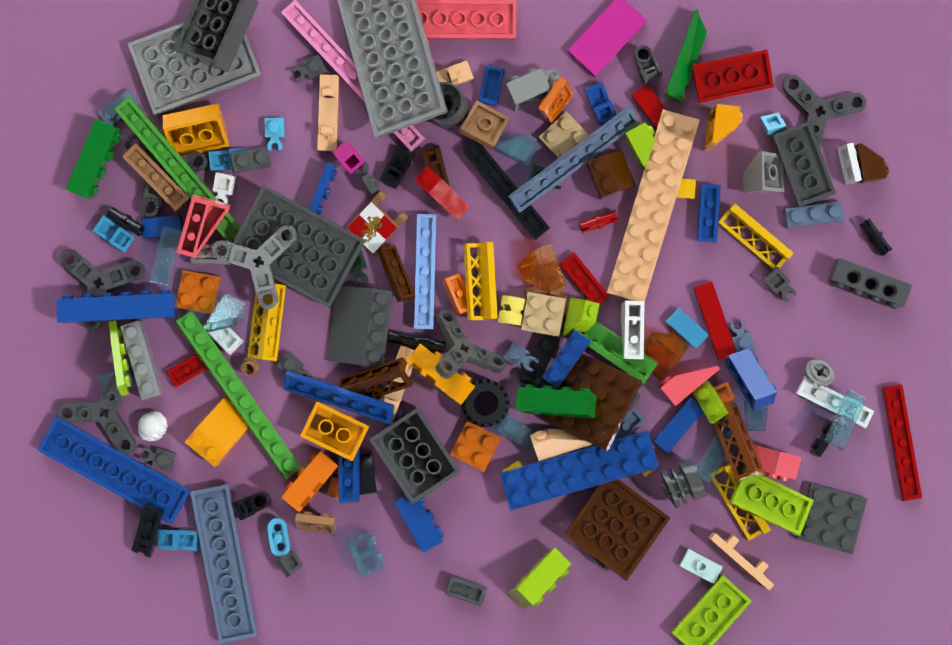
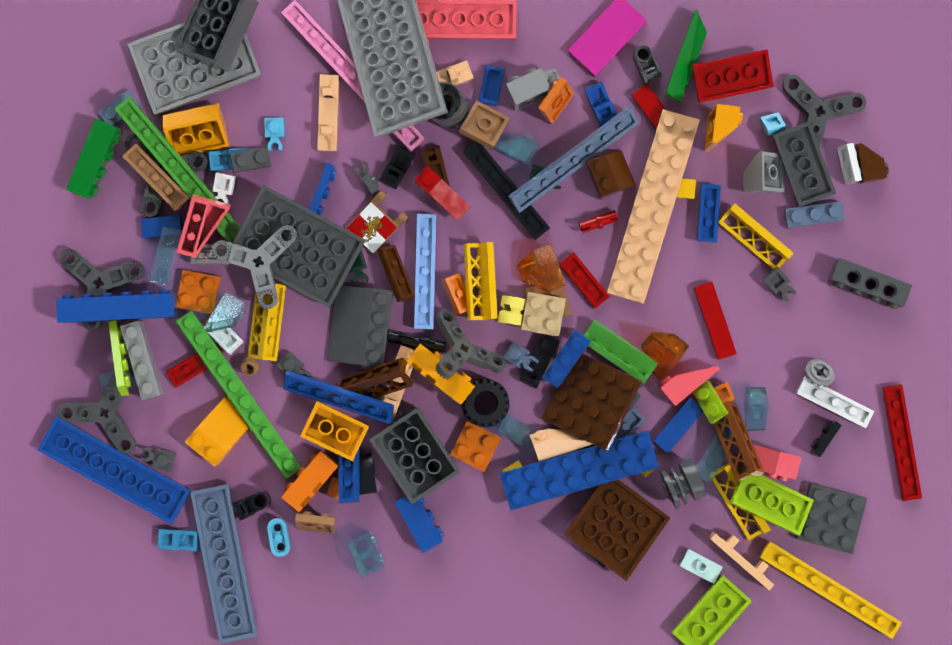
(114, 233): dark azure slope -> none
(125, 221): black pin -> none
(148, 529): black plate -> none
(152, 426): white hair -> none
(289, 563): dark grey plate -> none
(312, 67): dark grey plate -> none
(348, 157): dark pink brick -> none
(465, 590): dark grey plate -> none
(540, 579): lime wedge -> none
(556, 402): green brick -> none
(563, 135): tan plate -> none
(580, 316): lime slope -> none
(632, 329): white slope -> none
(641, 142): lime slope -> none
(687, 328): dark azure slope -> none
(742, 340): sand blue plate -> none
(751, 379): brick -> none
(830, 589): none -> yellow plate
(845, 419): clear light blue plate -> none
(875, 237): black pin -> none

